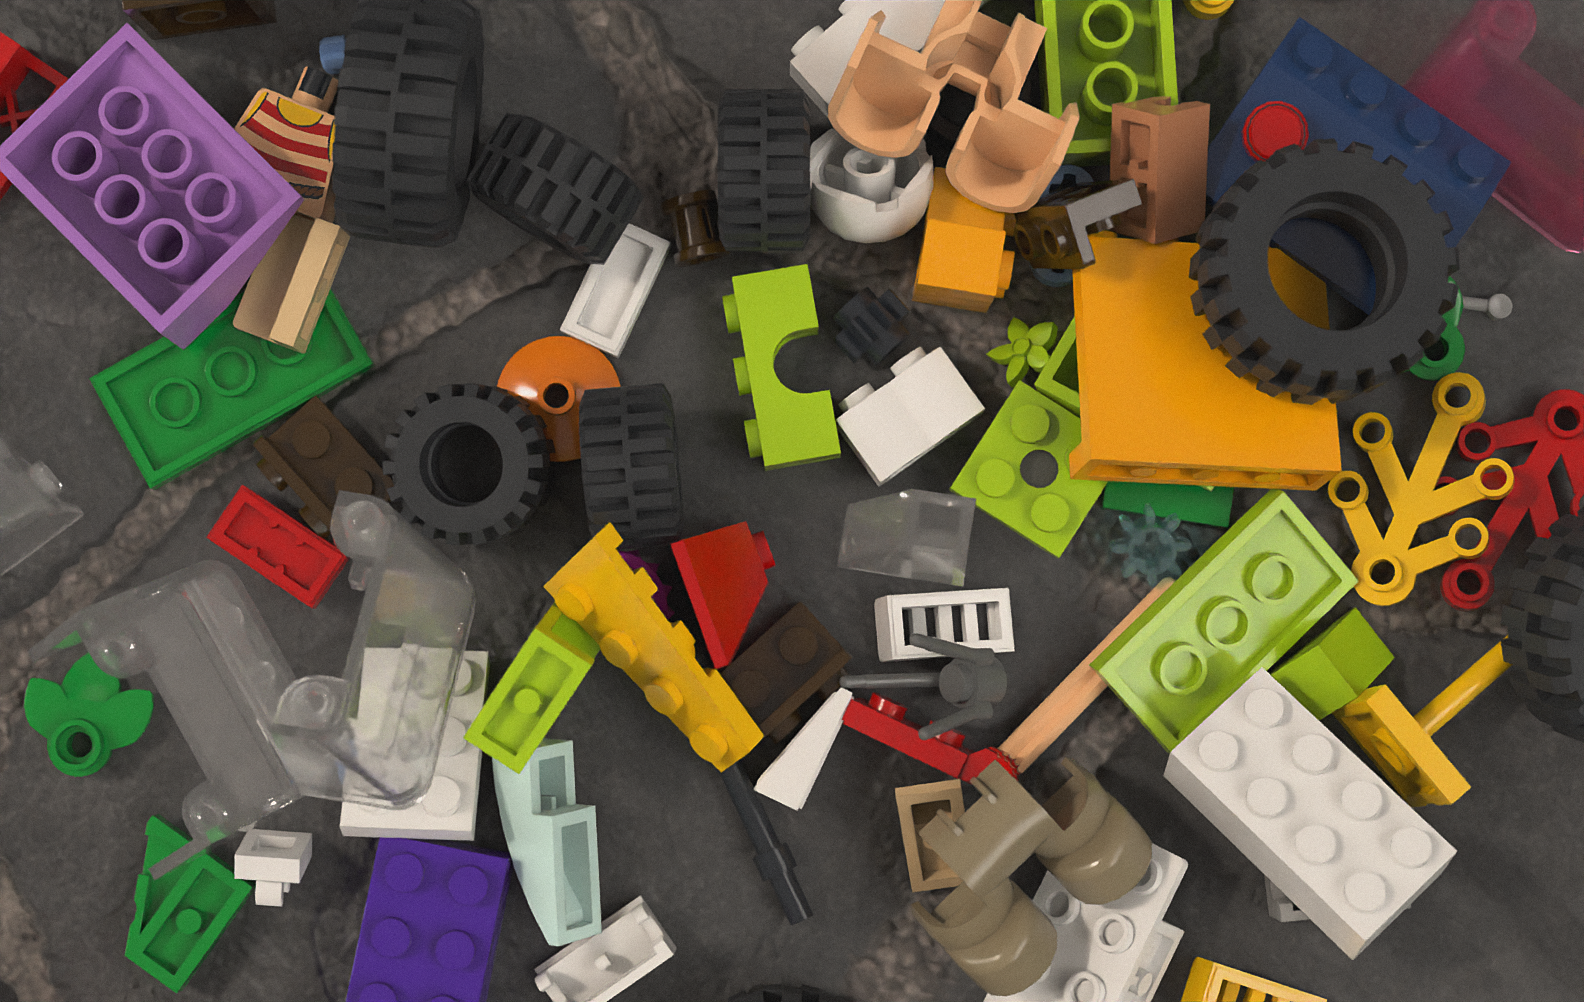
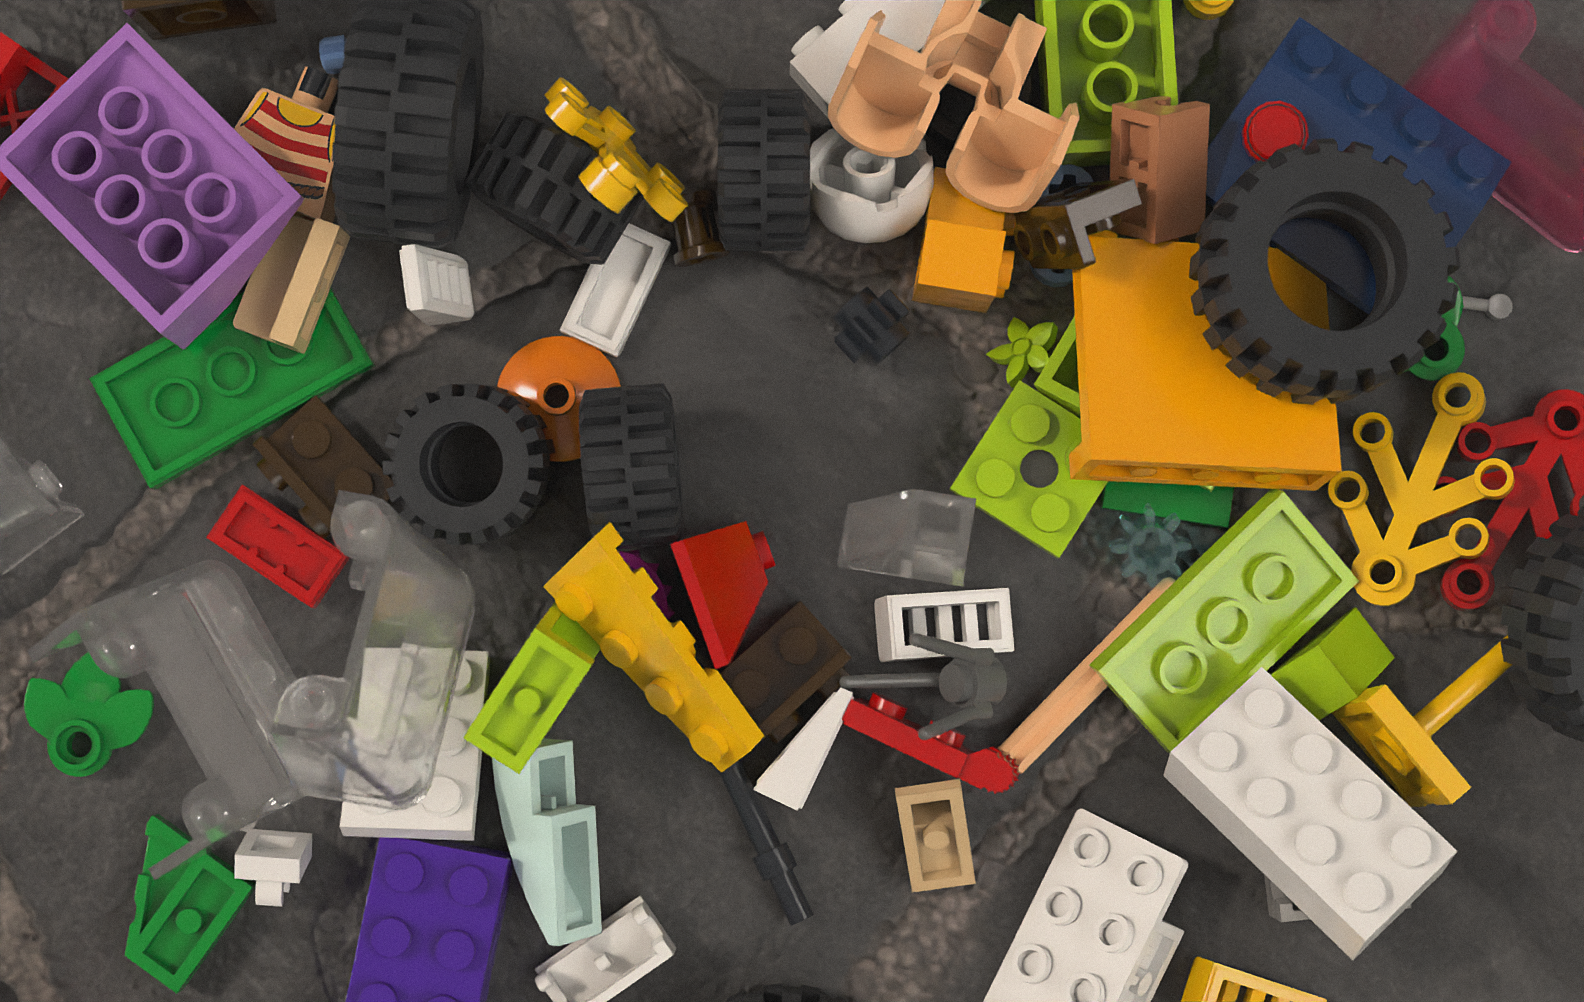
(436, 285): none -> white slope
(618, 166): none -> yellow plant
(770, 312): lime arch -> none
(908, 414): white brick -> none
(1077, 836): dark tan piece -> none

